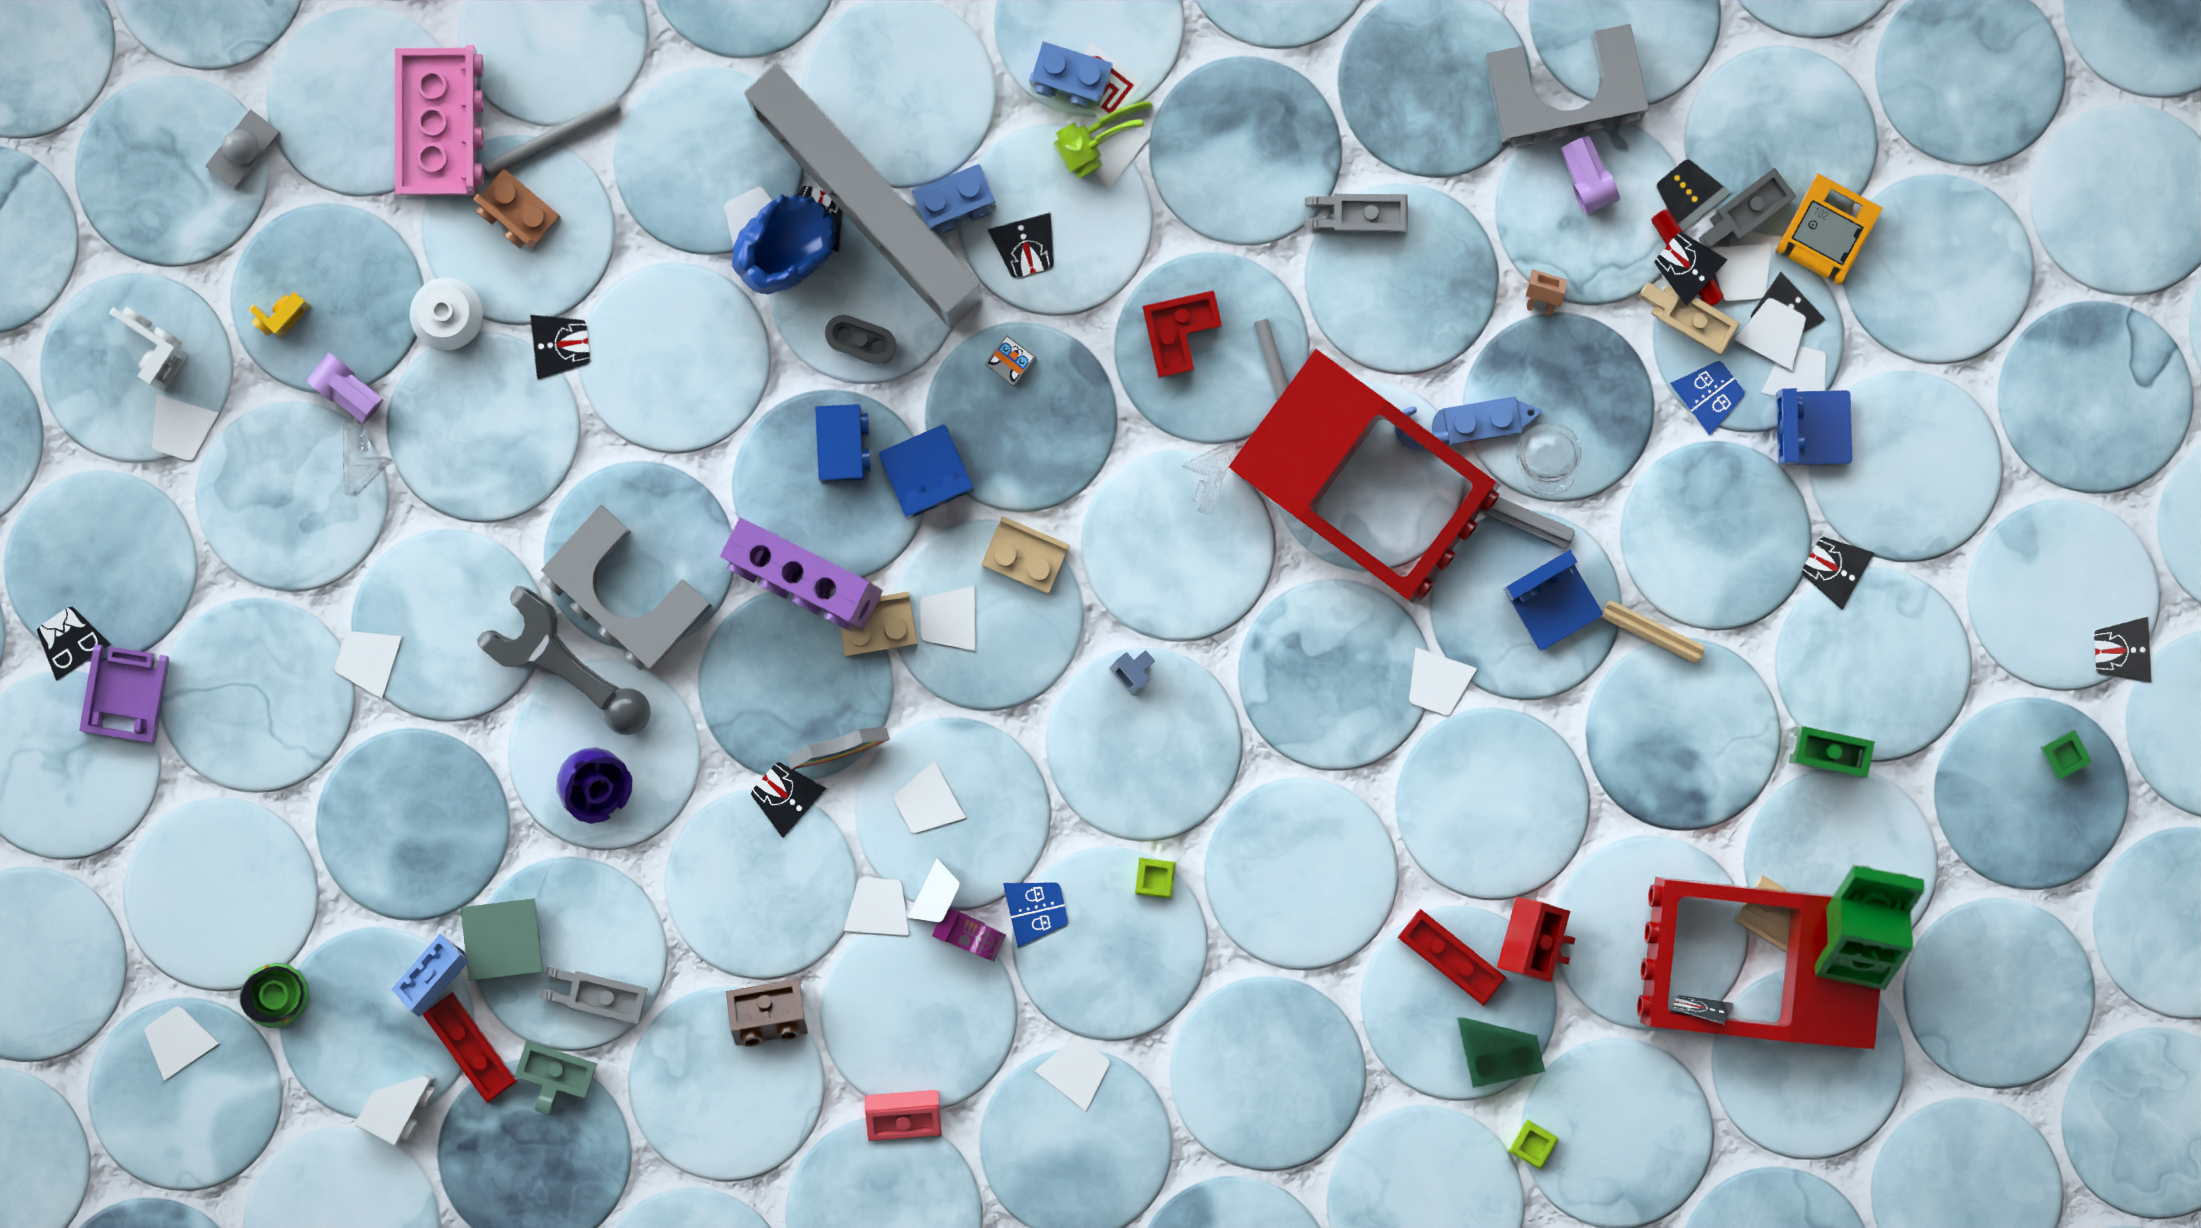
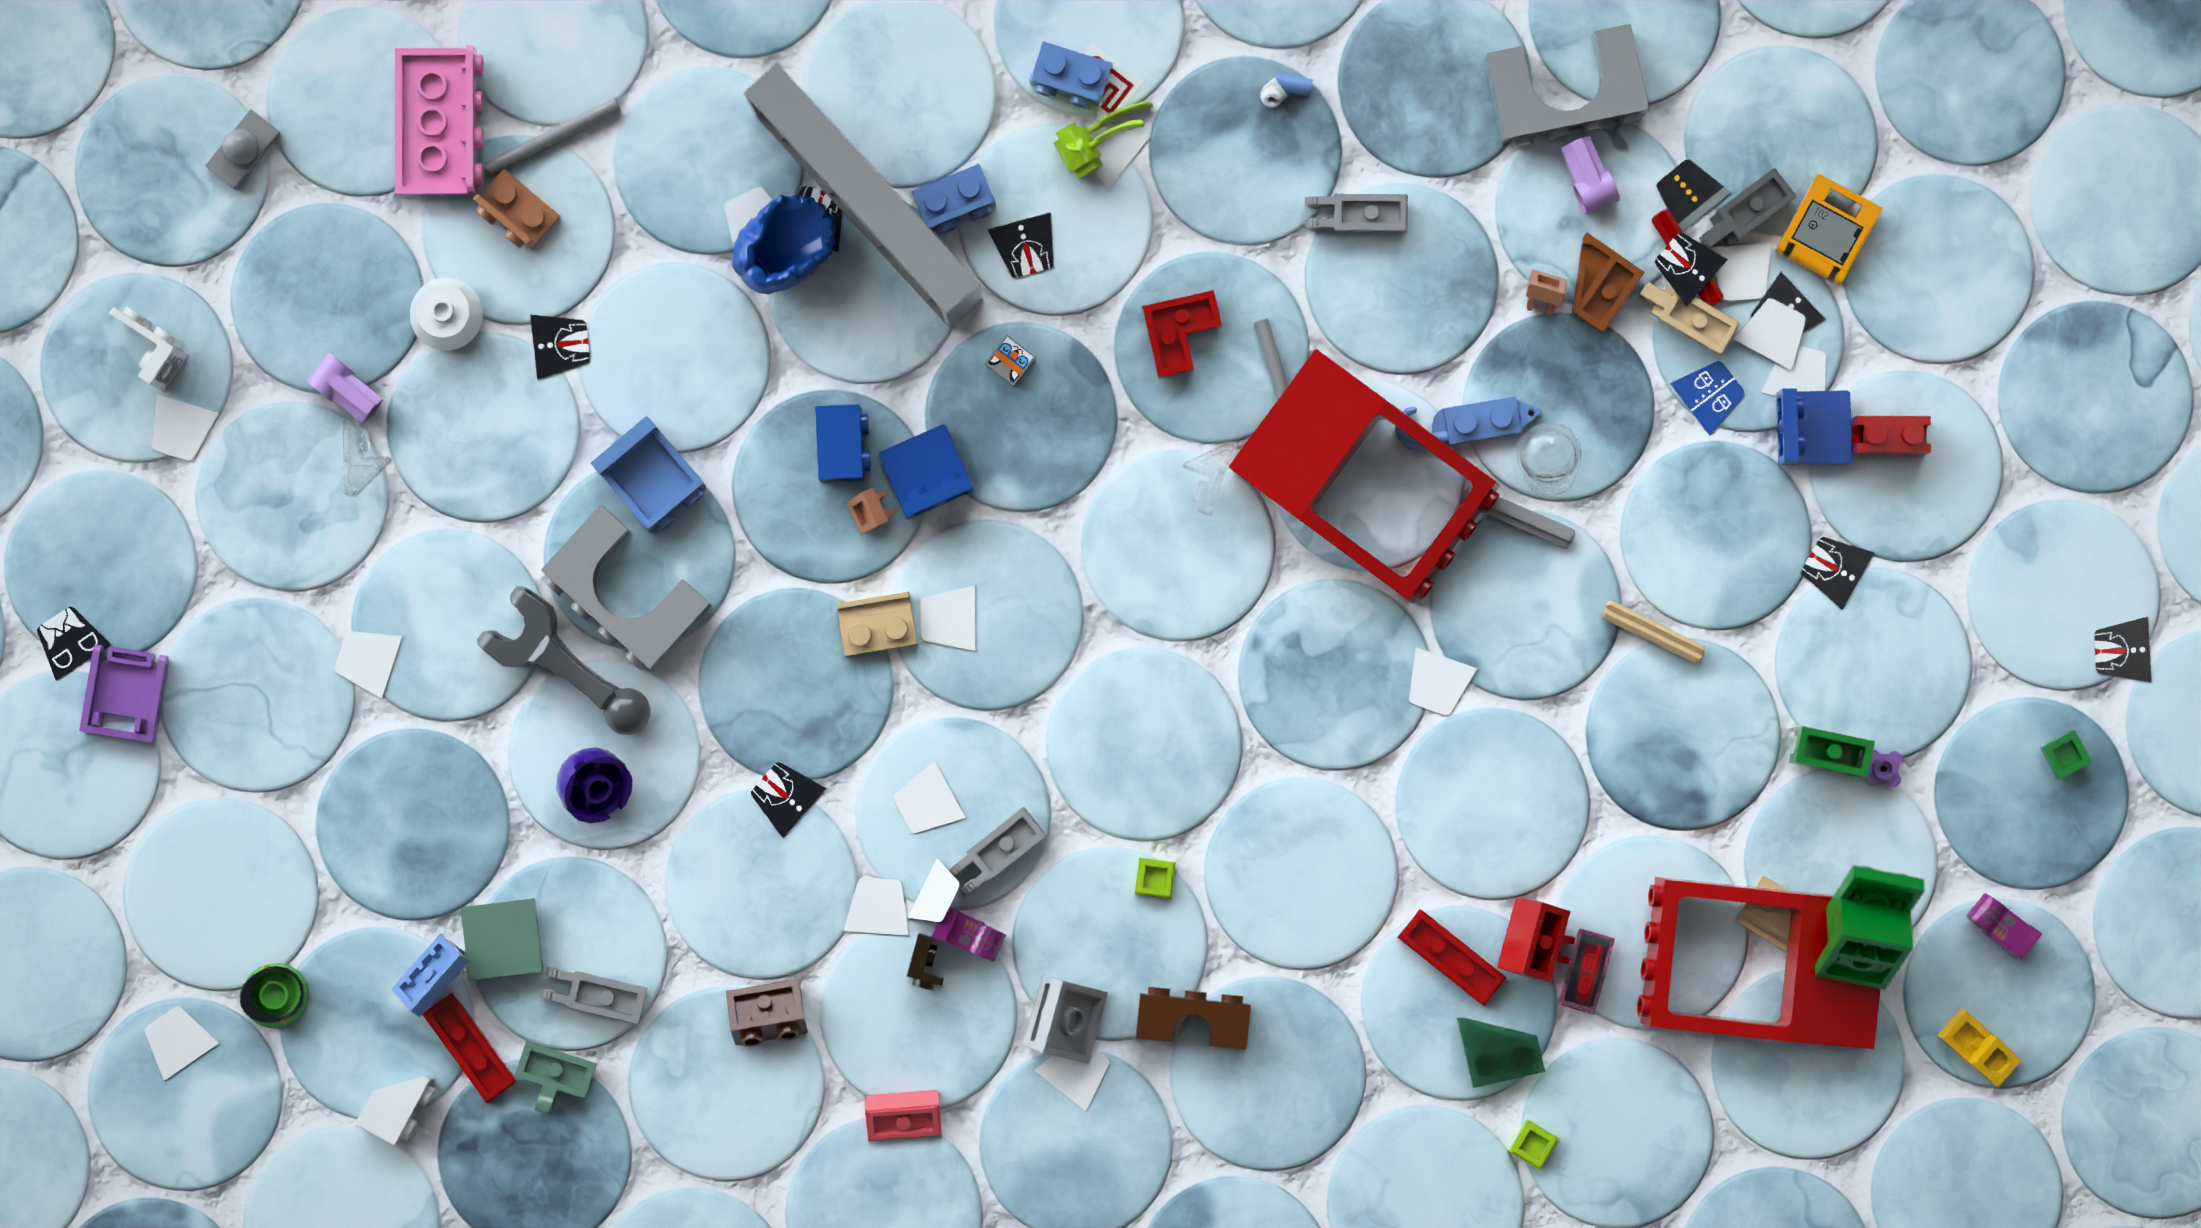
(286, 314): yellow bracket -> none
(649, 475): none -> medium blue panel
(752, 546): medium lavender brick -> none
(838, 748): light grey tile -> none
(861, 339): dark grey plate -> none
(868, 510): none -> nougat tile
(923, 956): none -> dark brown bracket
(1000, 848): none -> light grey hinge
(1025, 555): tan plate -> none
(1035, 909): blue sticker -> none
(1065, 1019): none -> light grey bracket
(1131, 671): sand blue tile -> none
(1226, 1018): none -> reddish brown arch
(1282, 86): none -> arm
(1553, 601): blue bracket -> none
(1586, 971): none -> slope
(1602, 283): none -> dark orange wing
(1704, 1008): black sticker -> none
(1888, 777): none -> medium lavender plate
(1890, 435): none -> red brick
(1979, 1047): none -> yellow slope
(2003, 926): none -> magenta leg

